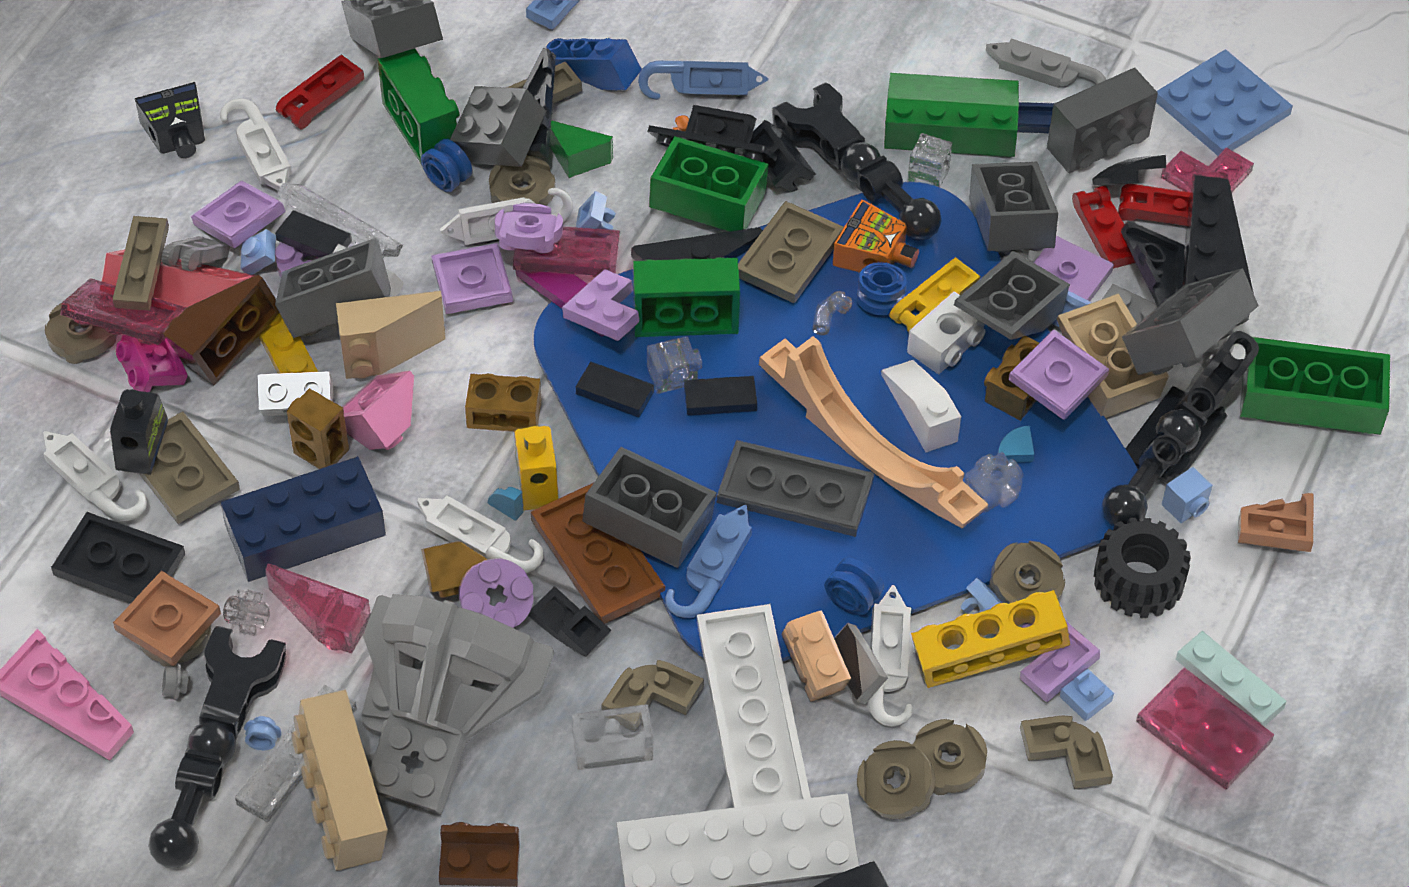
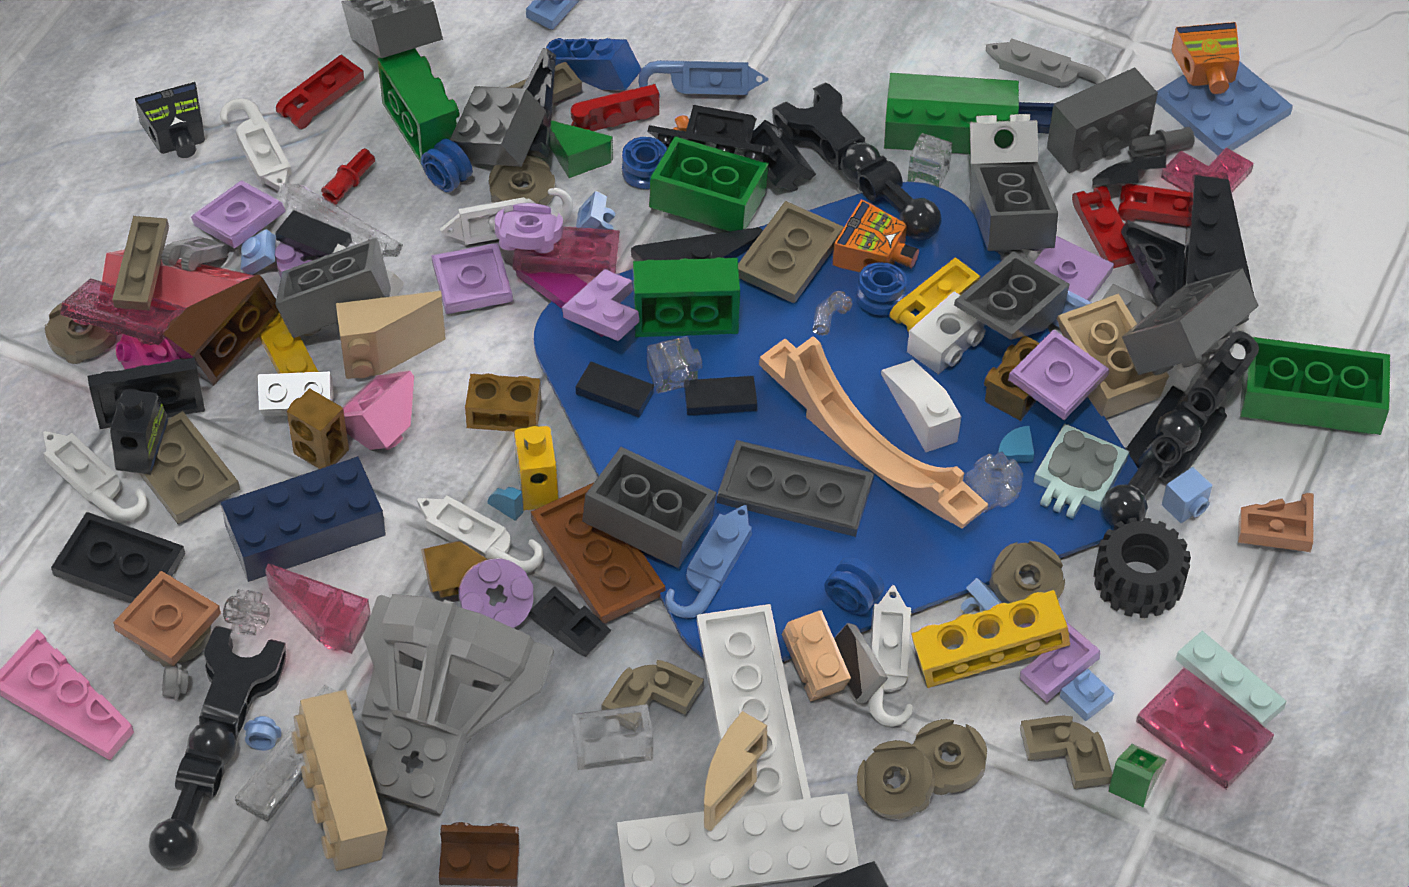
(173, 381): none -> black plate
(347, 176): none -> red axle
(616, 108): none -> red plate
(640, 160): none -> blue wheel
(733, 767): none -> tan slope
(1024, 144): none -> white brick
(1079, 470): none -> piece
(1136, 774): none -> green slope
(1162, 142): none -> dark grey axle
(1208, 54): none -> orange torso

